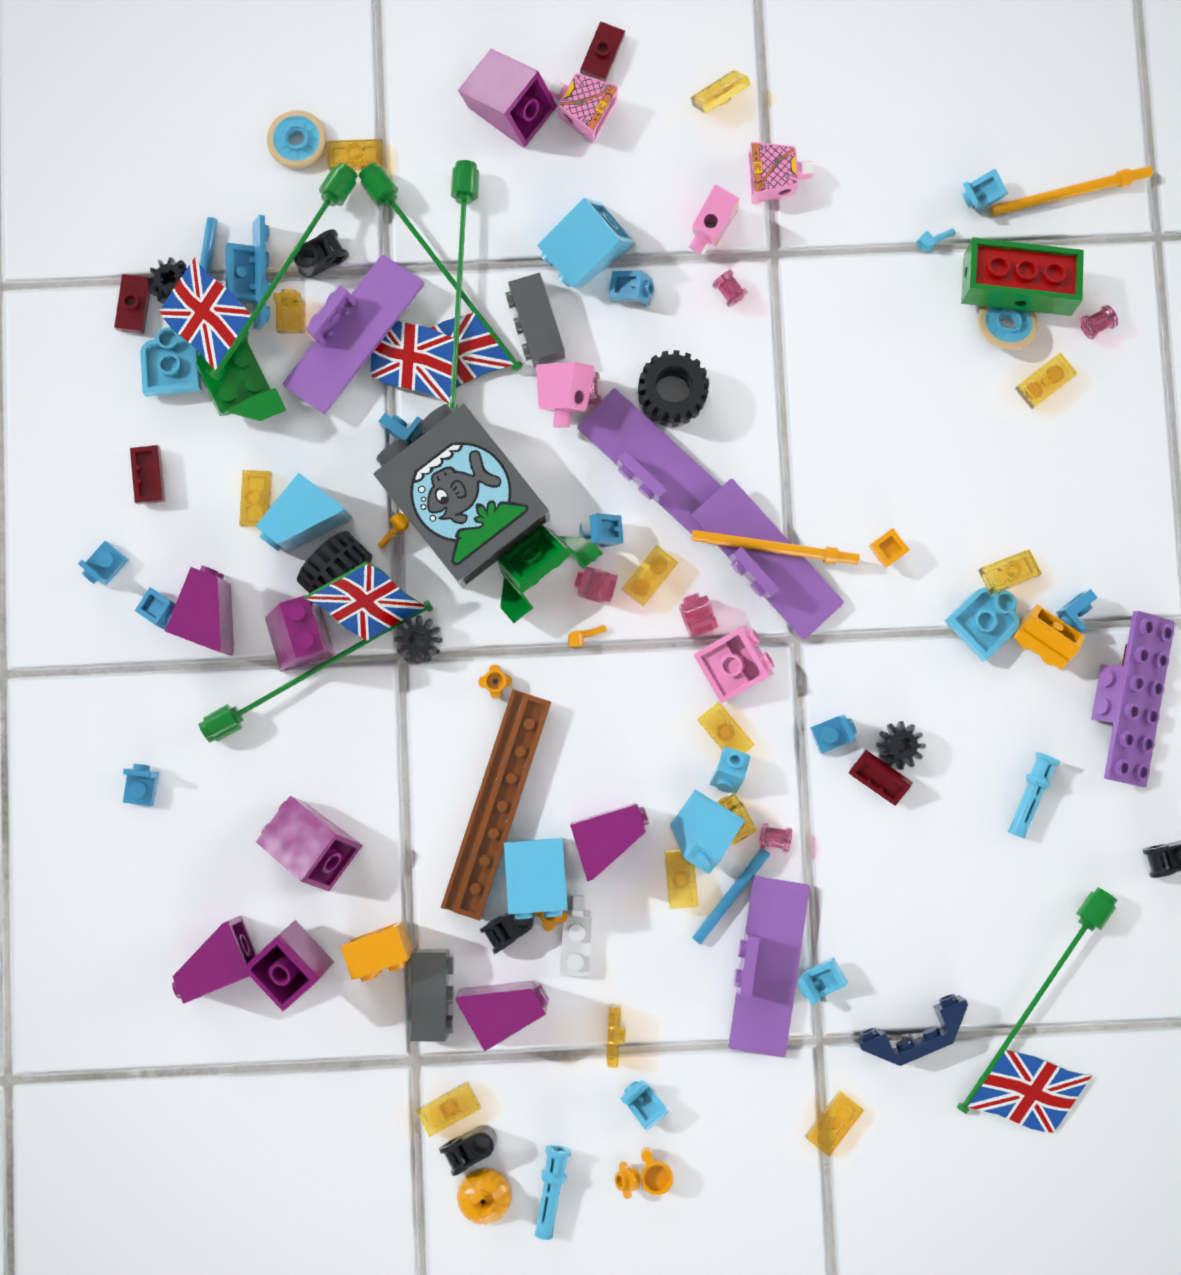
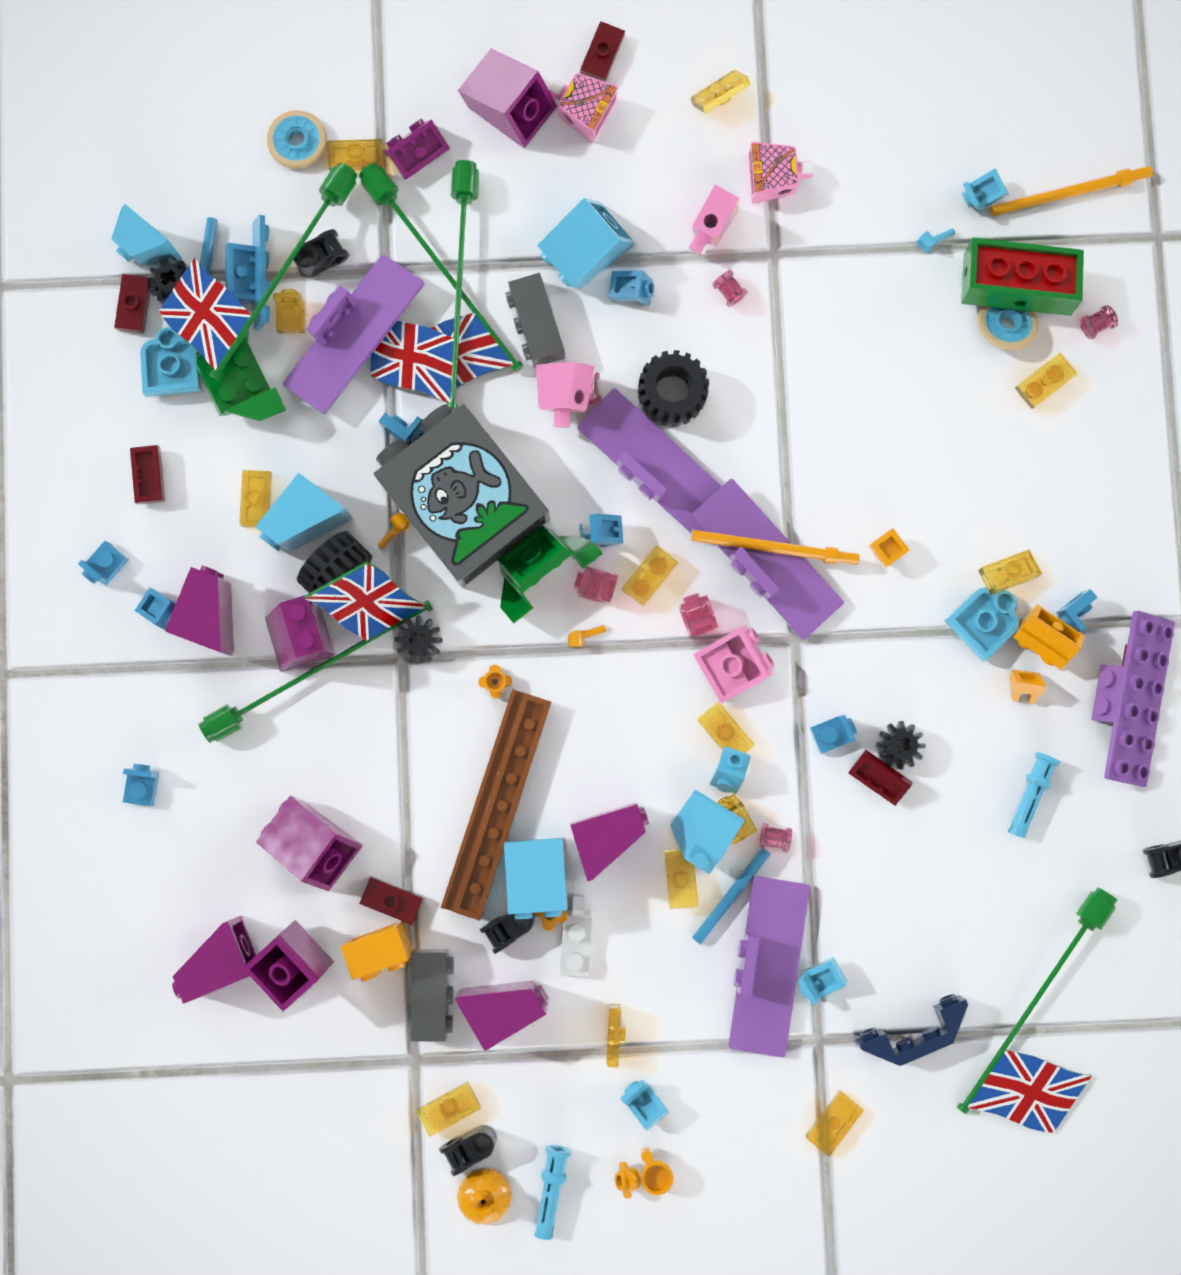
(140, 240): none -> medium azure slope
(391, 900): none -> dark red plate
(416, 148): none -> magenta bracket
(1027, 683): none -> light orange tile

